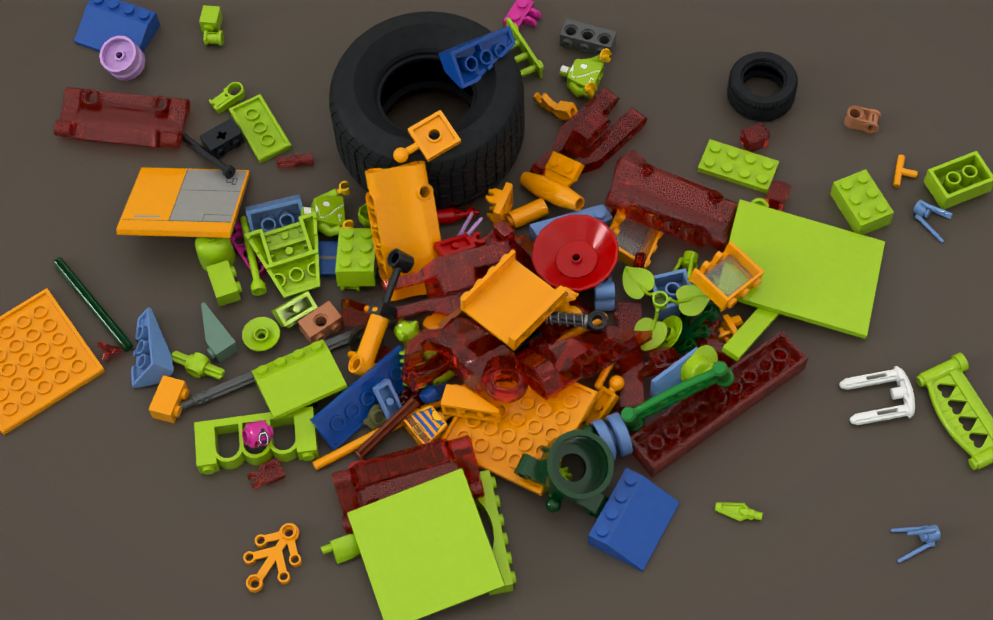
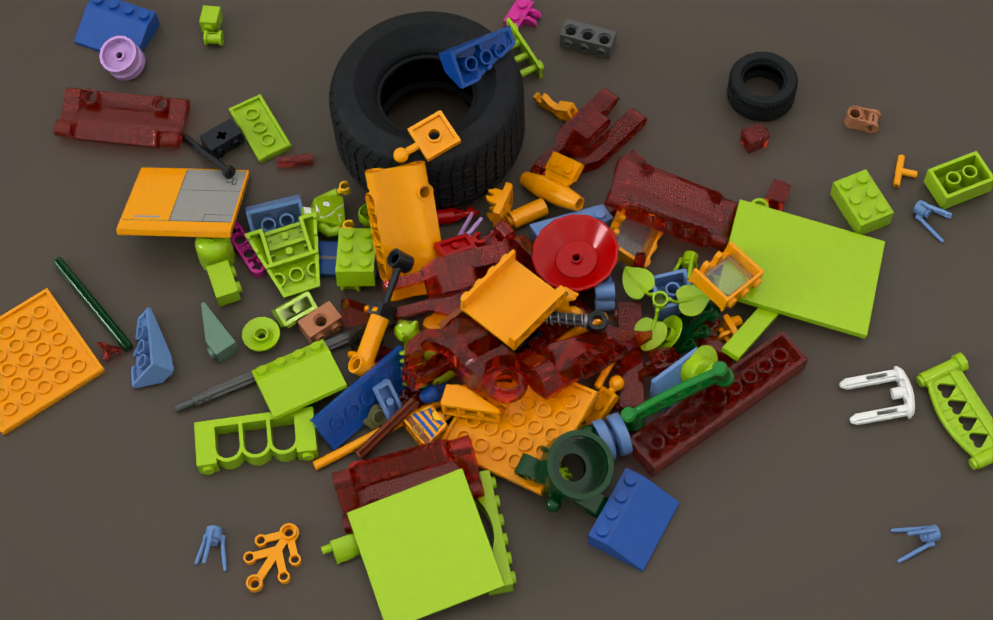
(167, 399): light orange brick -> none
(197, 365): lime axle -> none
(212, 538): none -> medium blue plant
(225, 100): lime piece -> none
(257, 434): dark pink head -> none
(258, 287): lime piece -> none
(269, 472): clear red plate -> none
(586, 74): lime torso -> none
(738, 166): lime plate -> none
(738, 511): lime piece -> none

